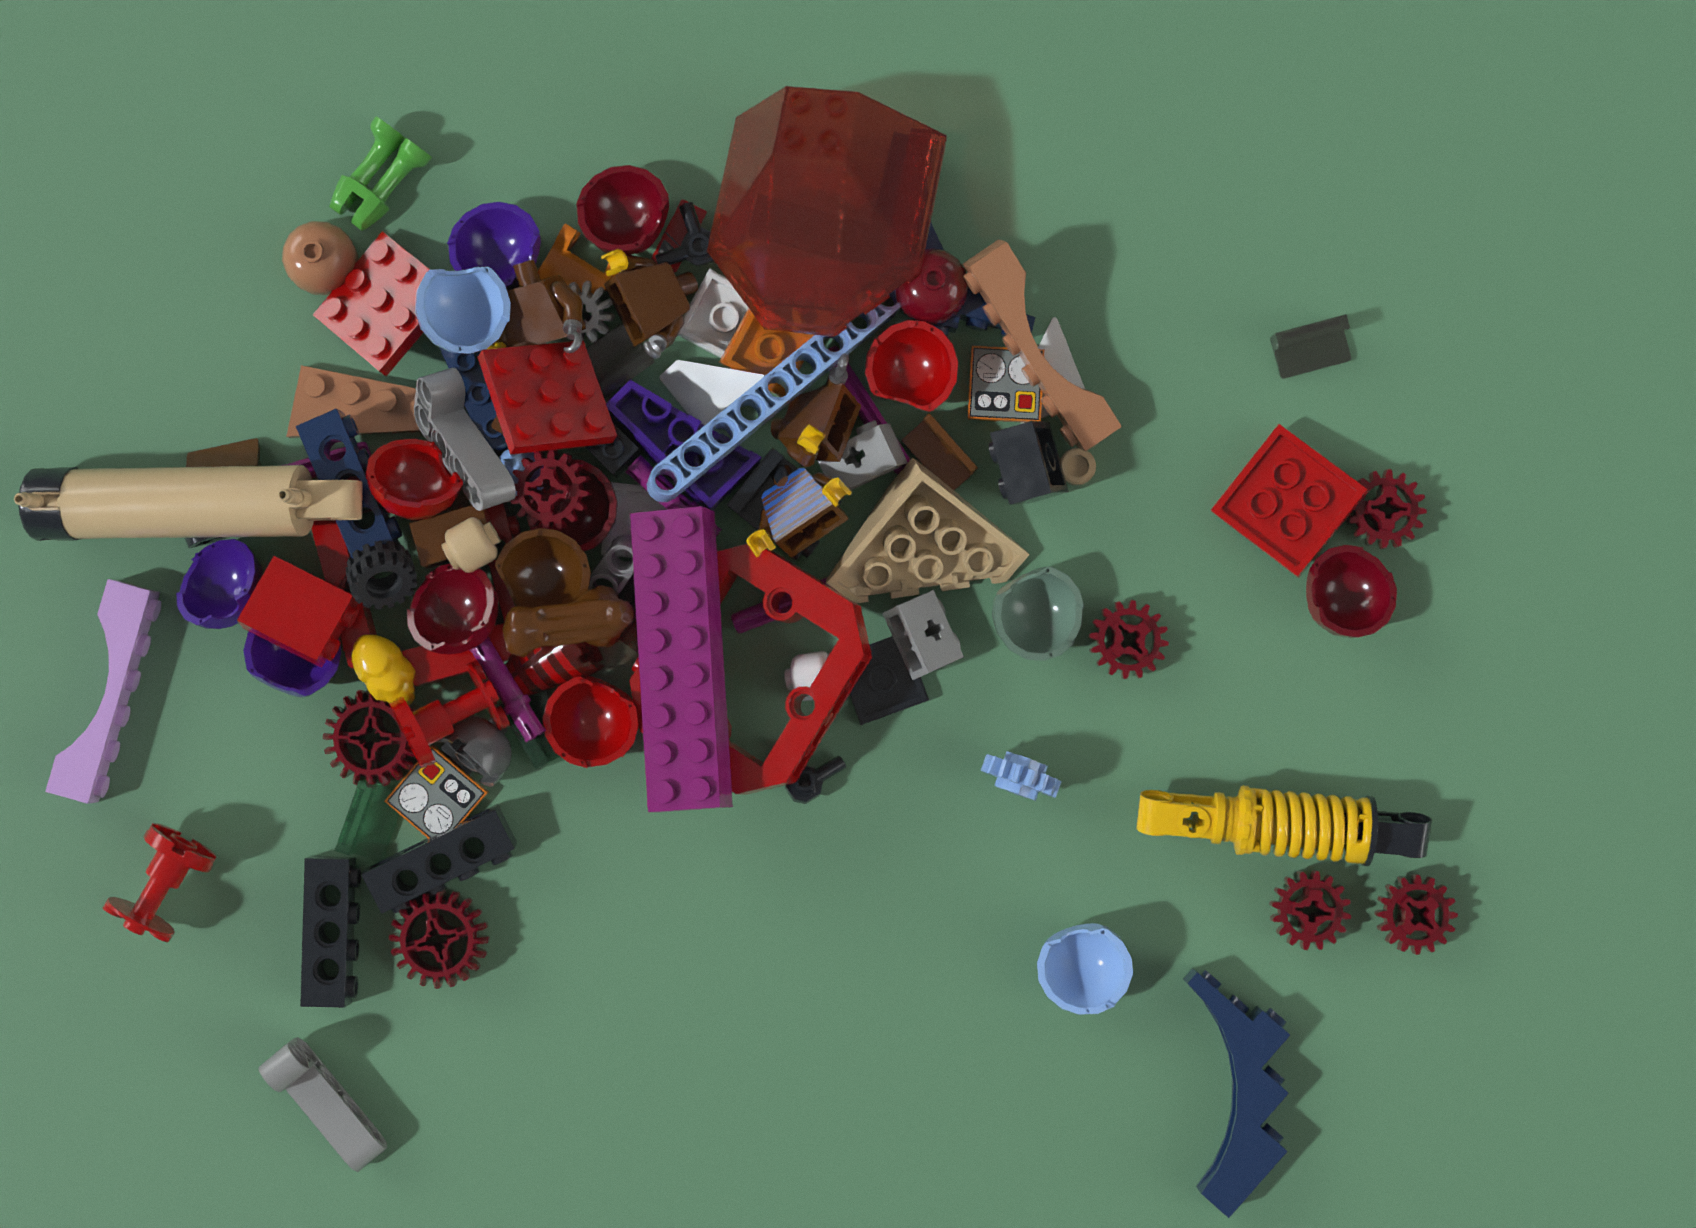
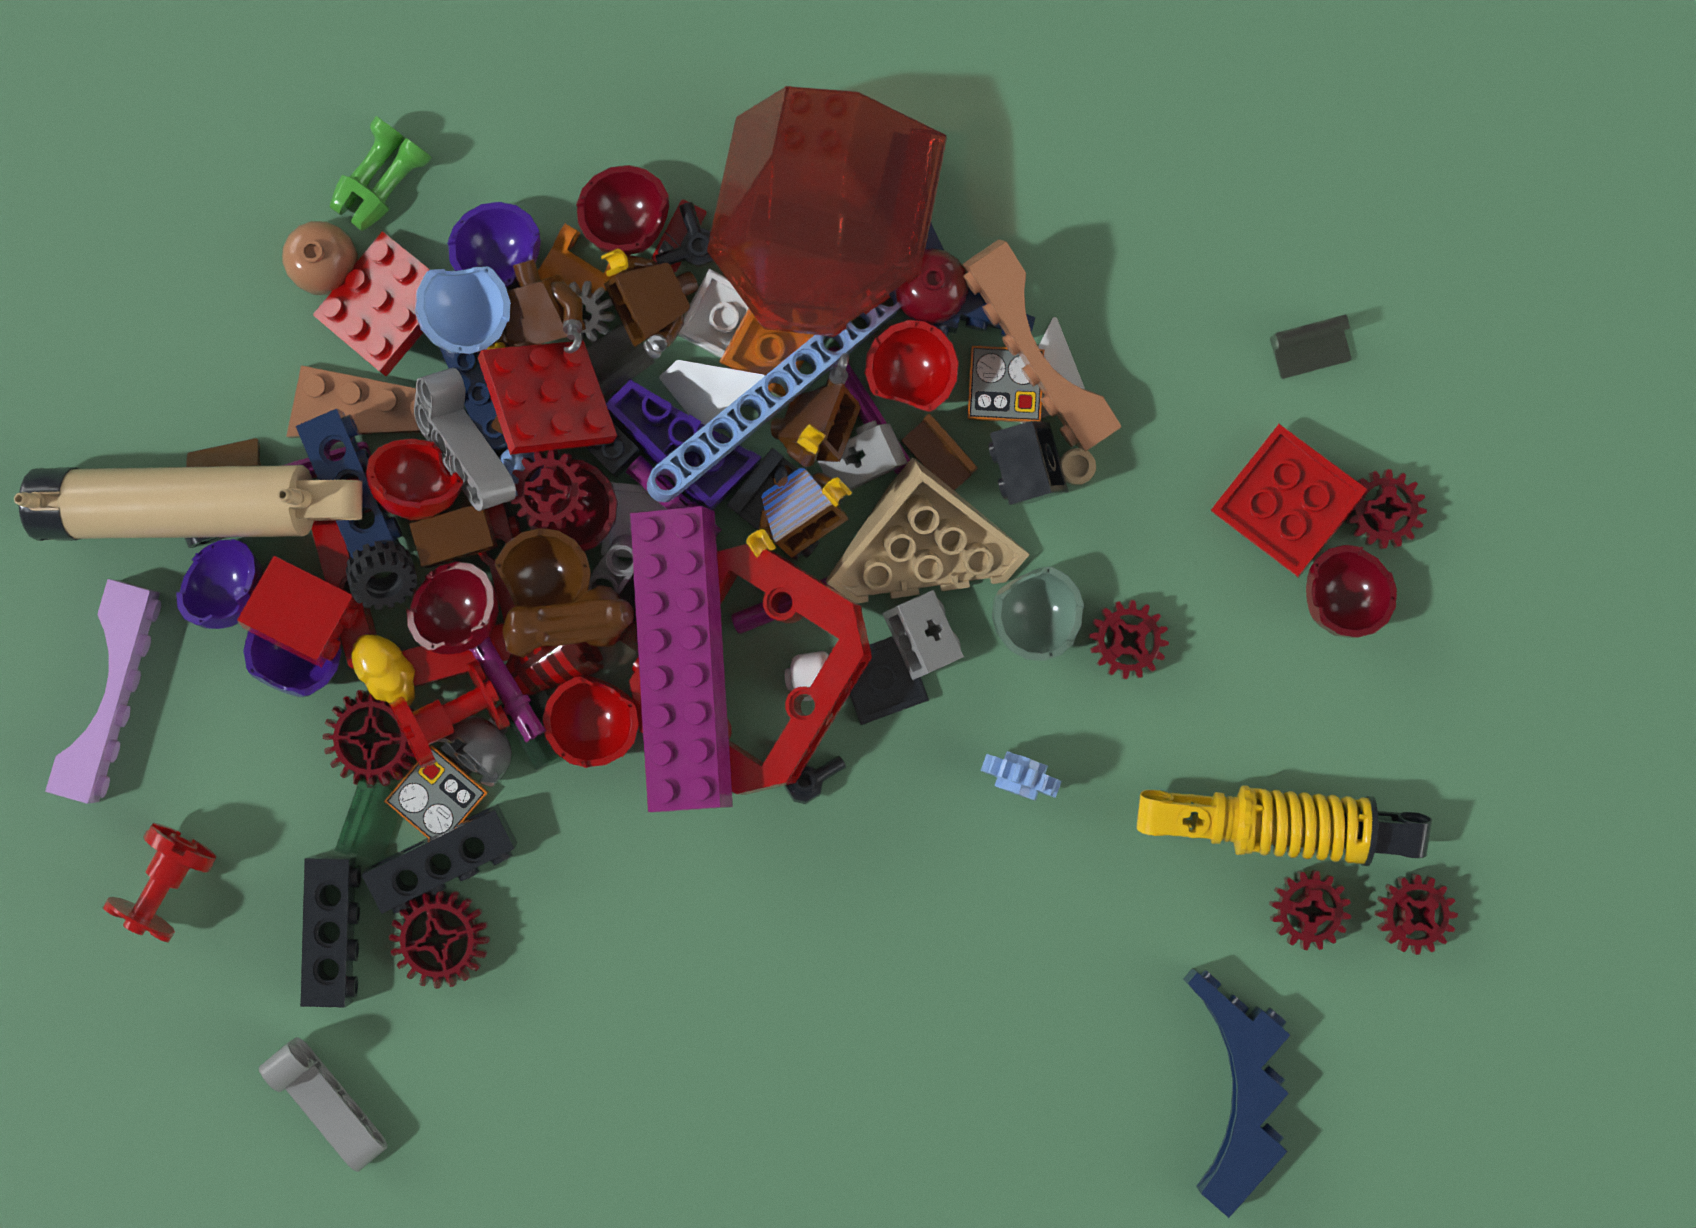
(470, 544): tan head -> none
(1085, 968): light blue cylinder -> none

